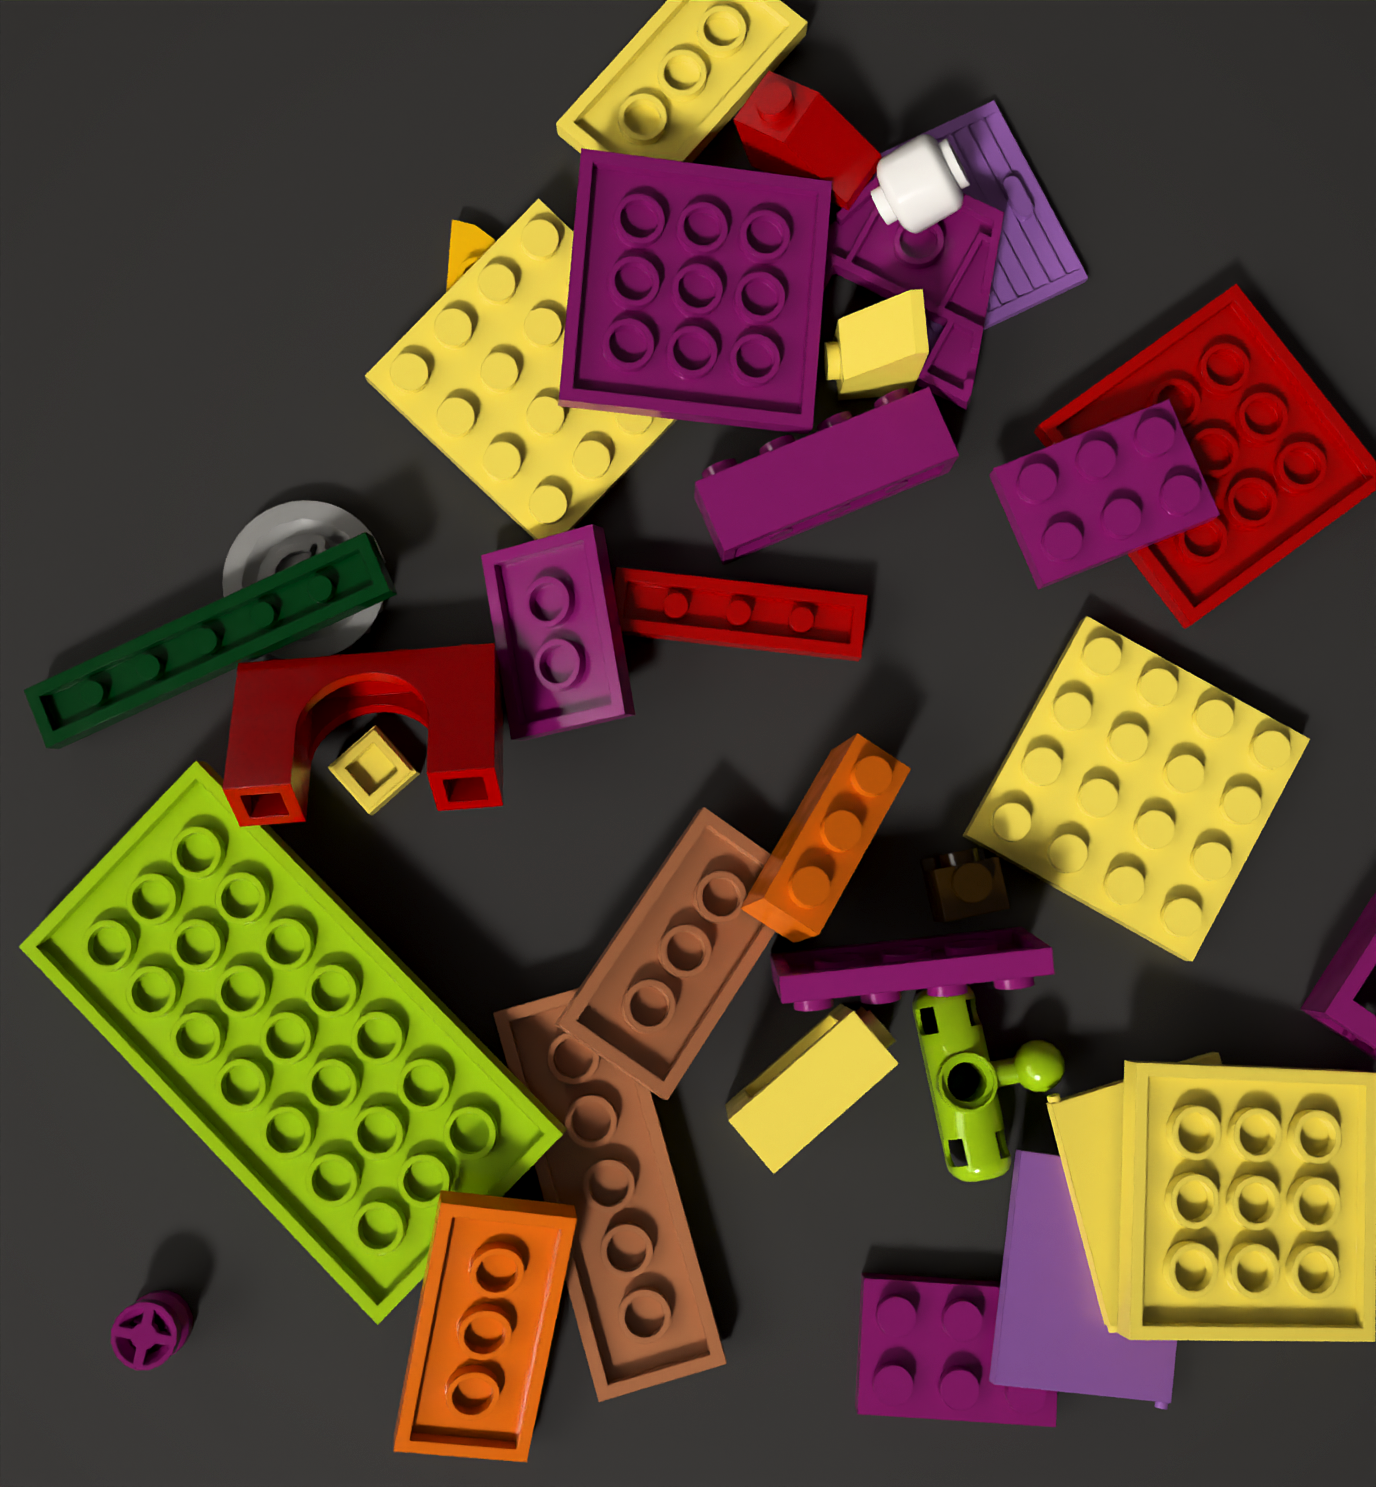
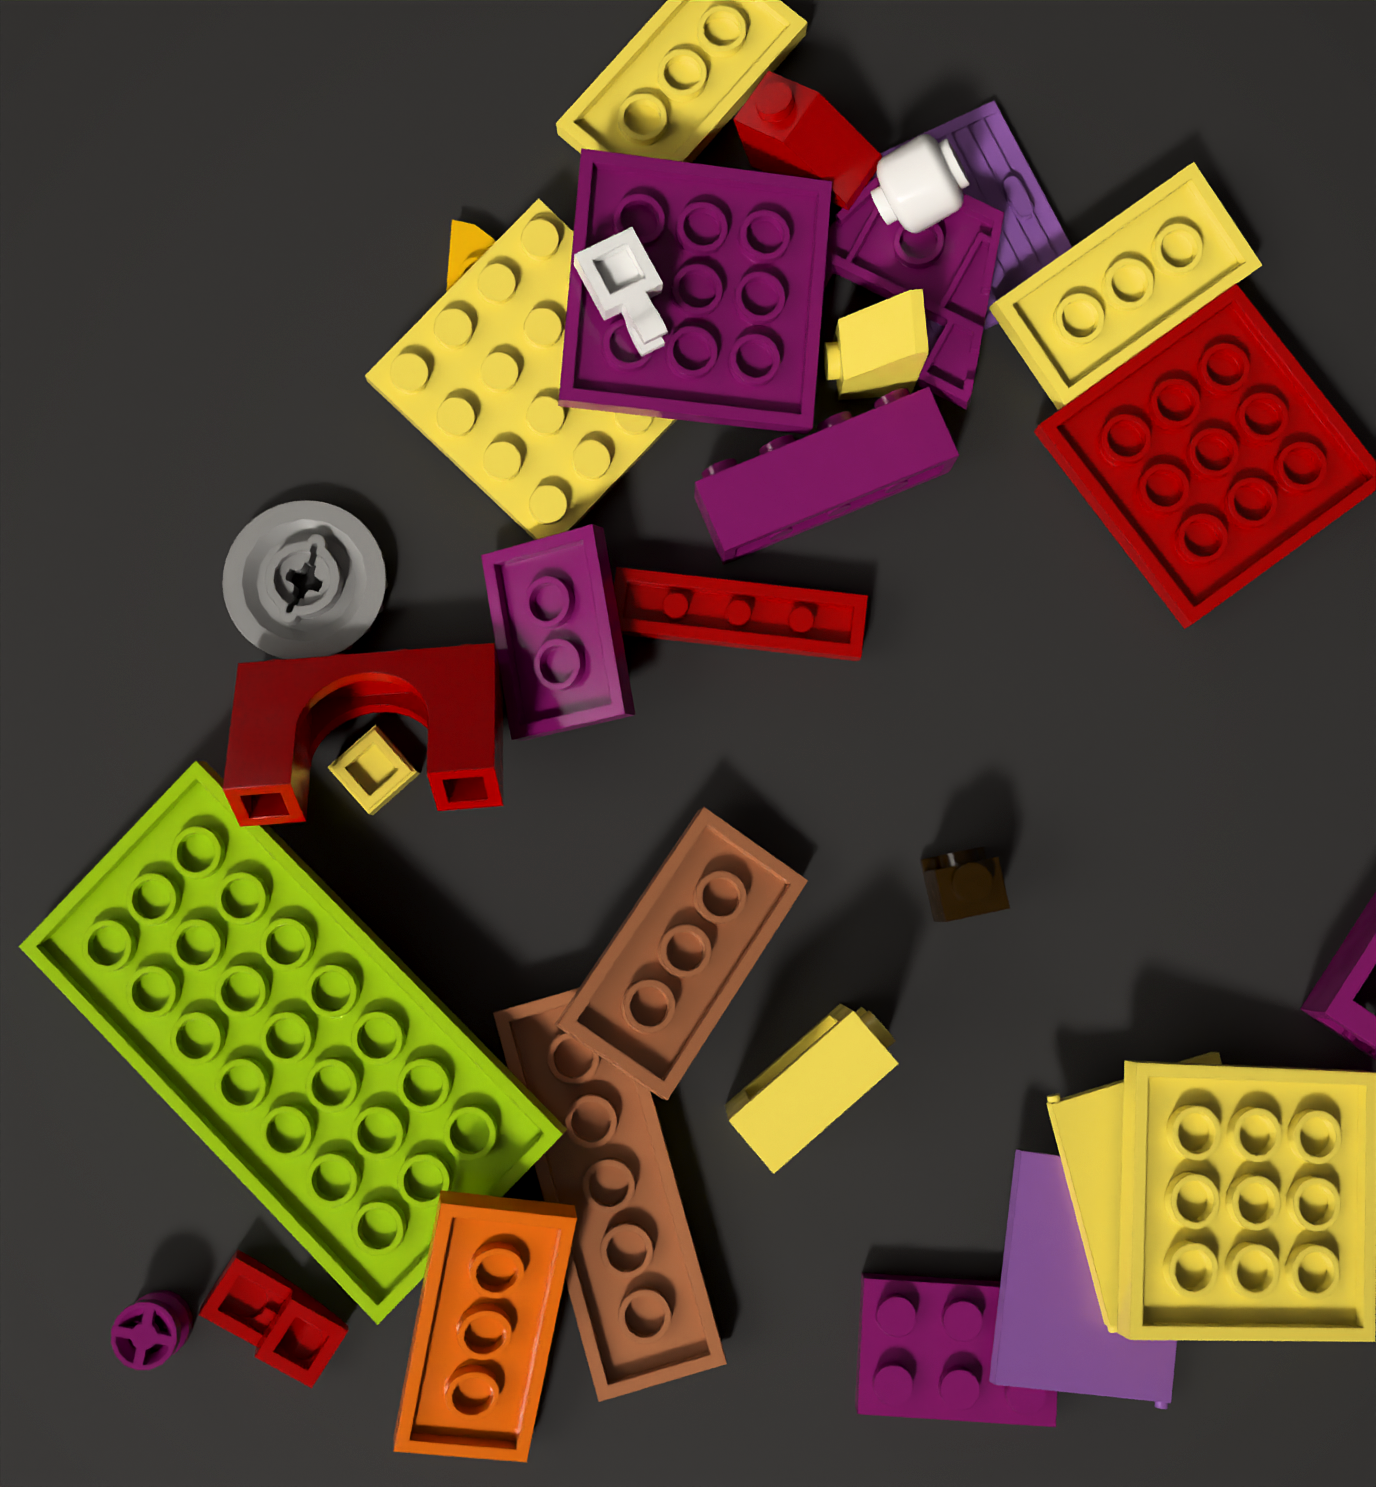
(210, 641): dark green plate -> none
(275, 1316): none -> red slope
(623, 281): none -> white plate
(826, 839): orange brick -> none
(887, 967): magenta plate -> none
(977, 1118): lime piece -> none
(1103, 494): magenta plate -> none
(1125, 286): none -> light yellow plate
(1136, 788): light yellow plate -> none

